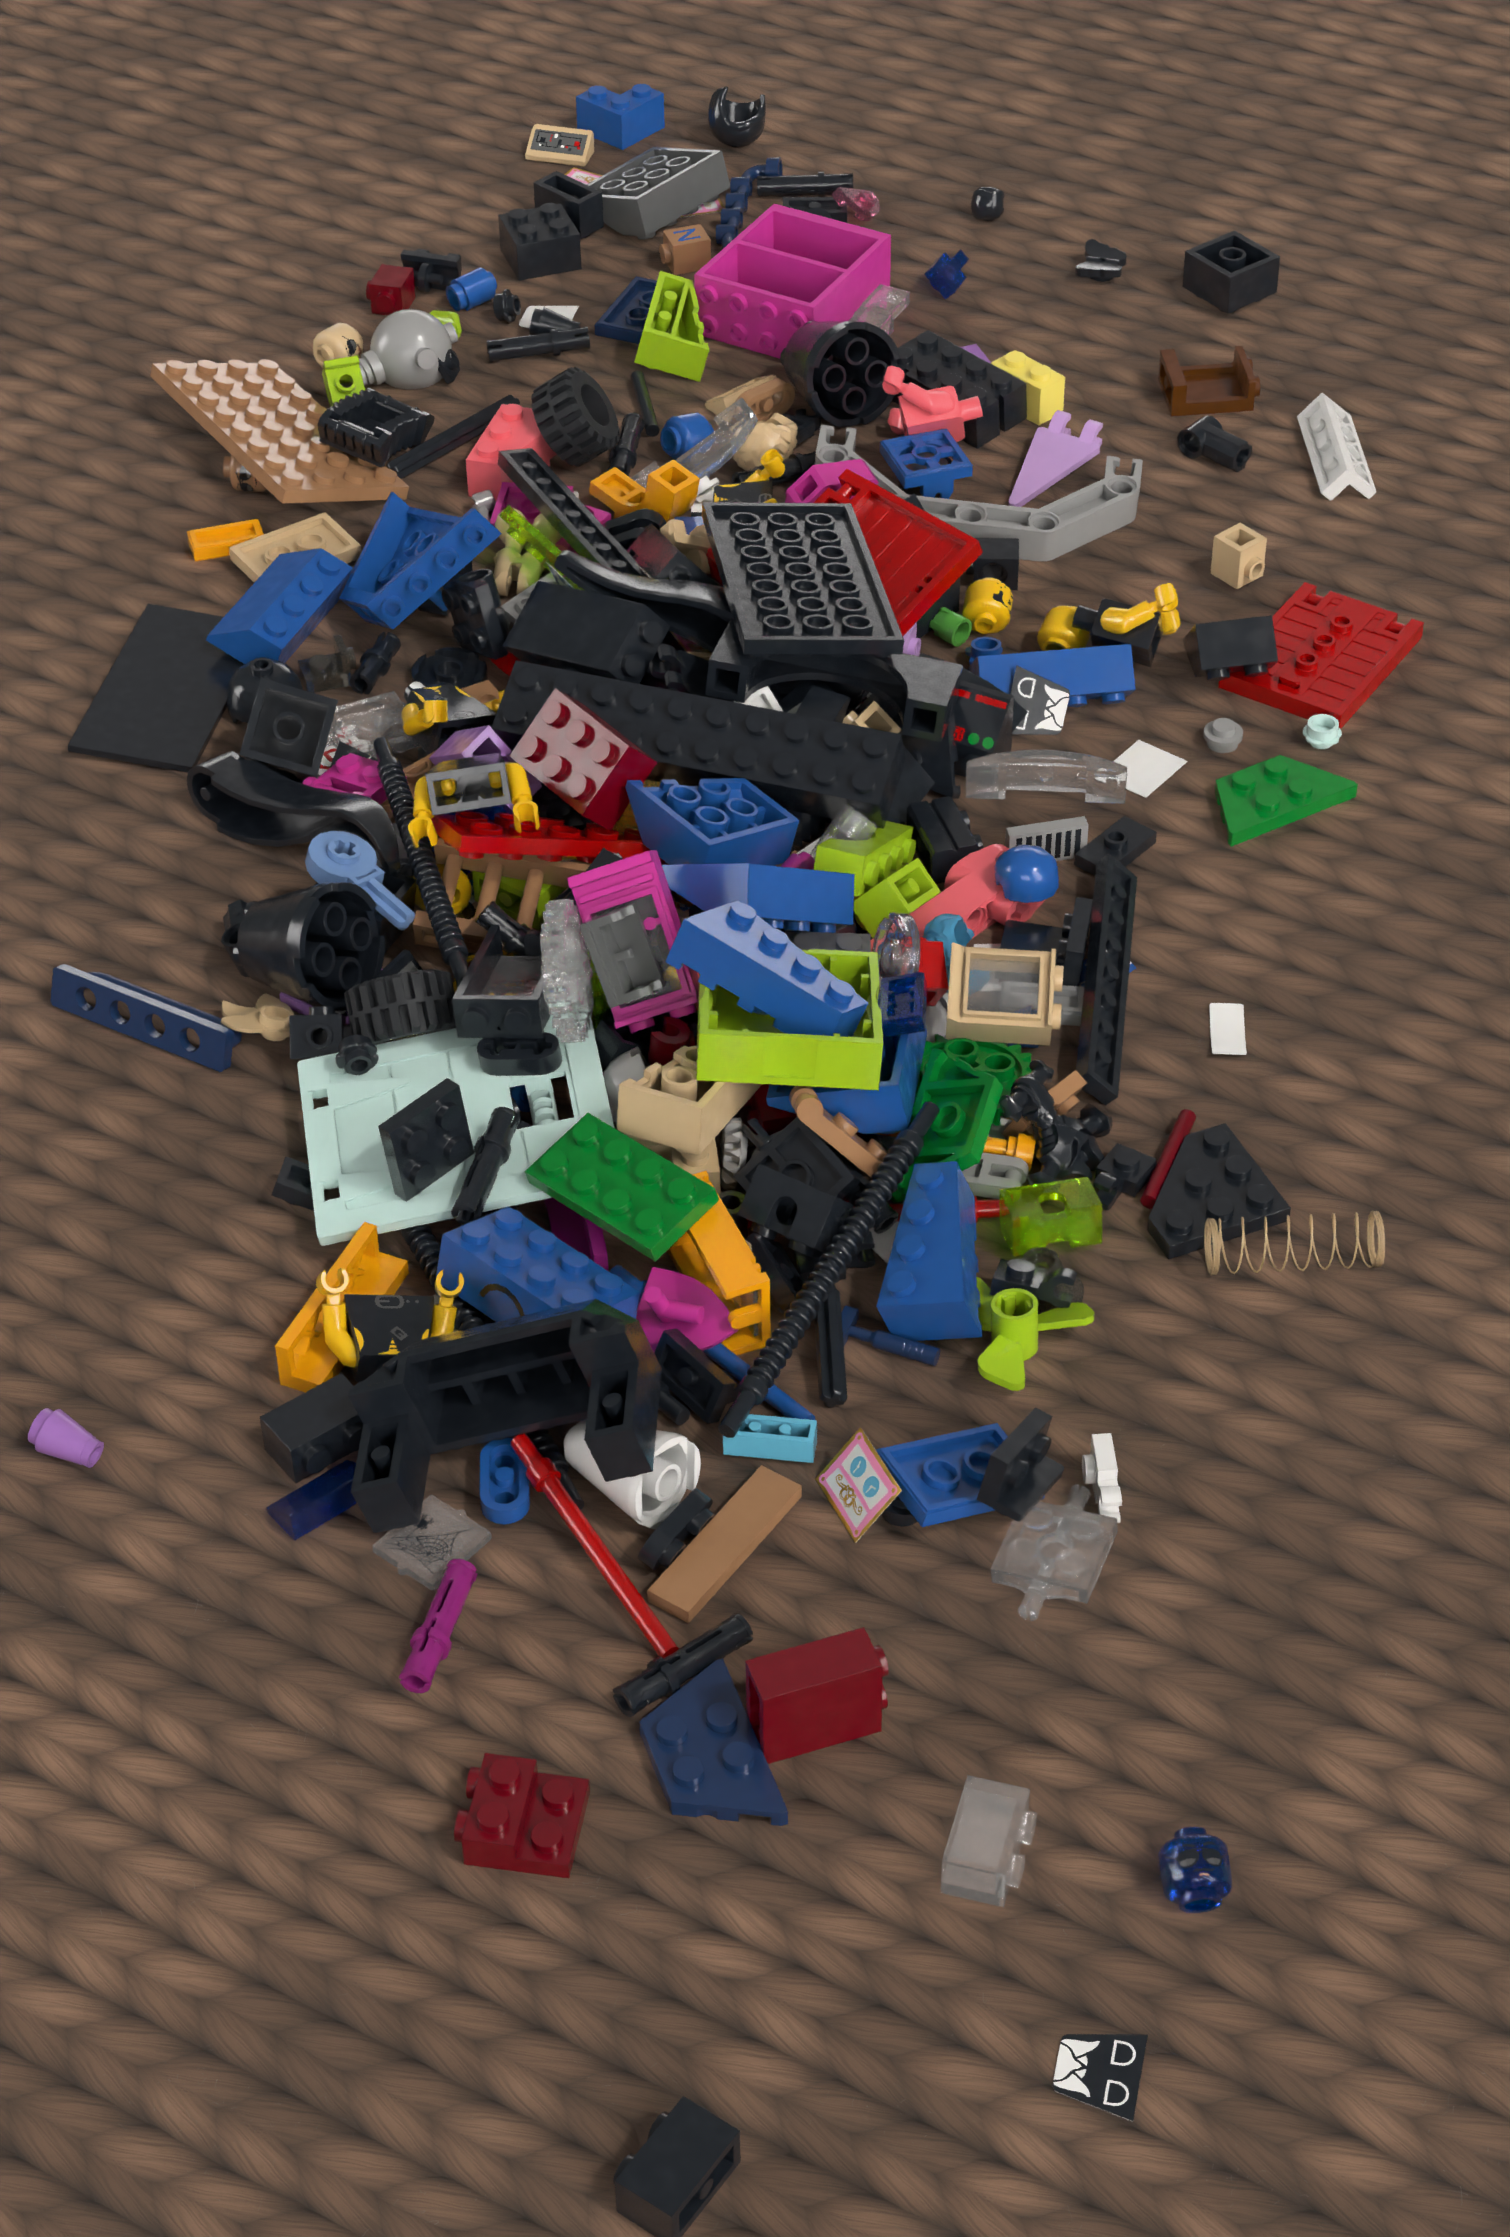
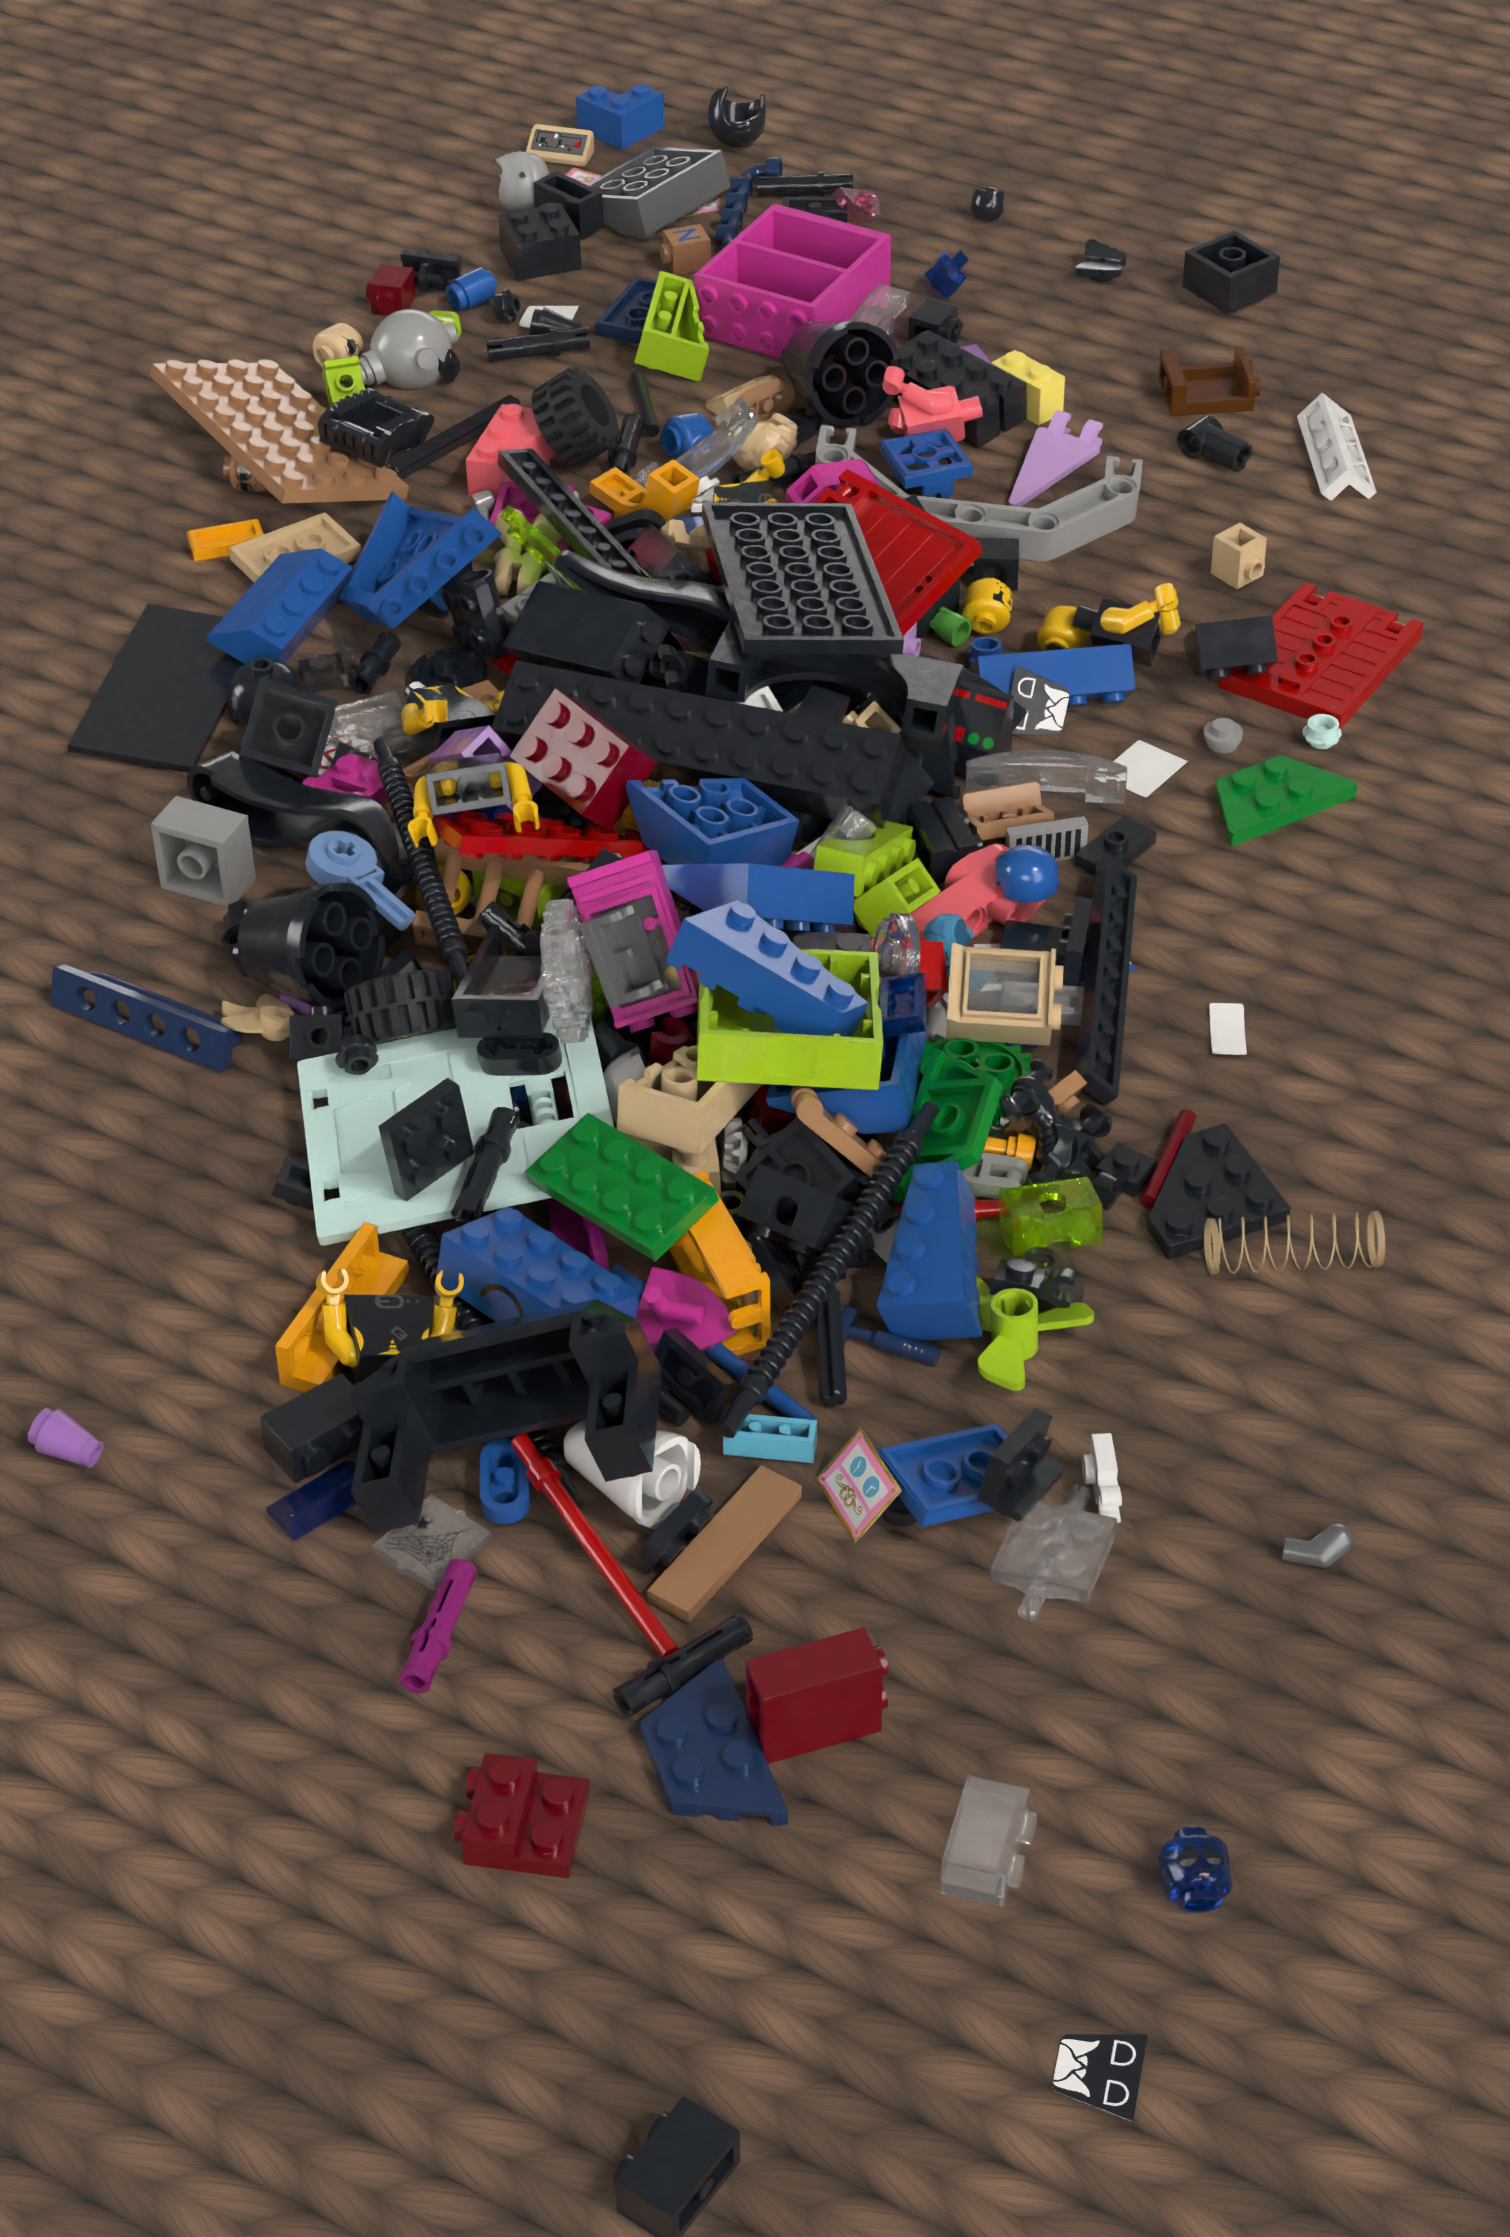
(203, 851): none -> light grey brick
(517, 179): none -> light grey piece
(937, 318): none -> black brick
(1003, 807): none -> medium nougat bracket
(1322, 1550): none -> dark grey arm

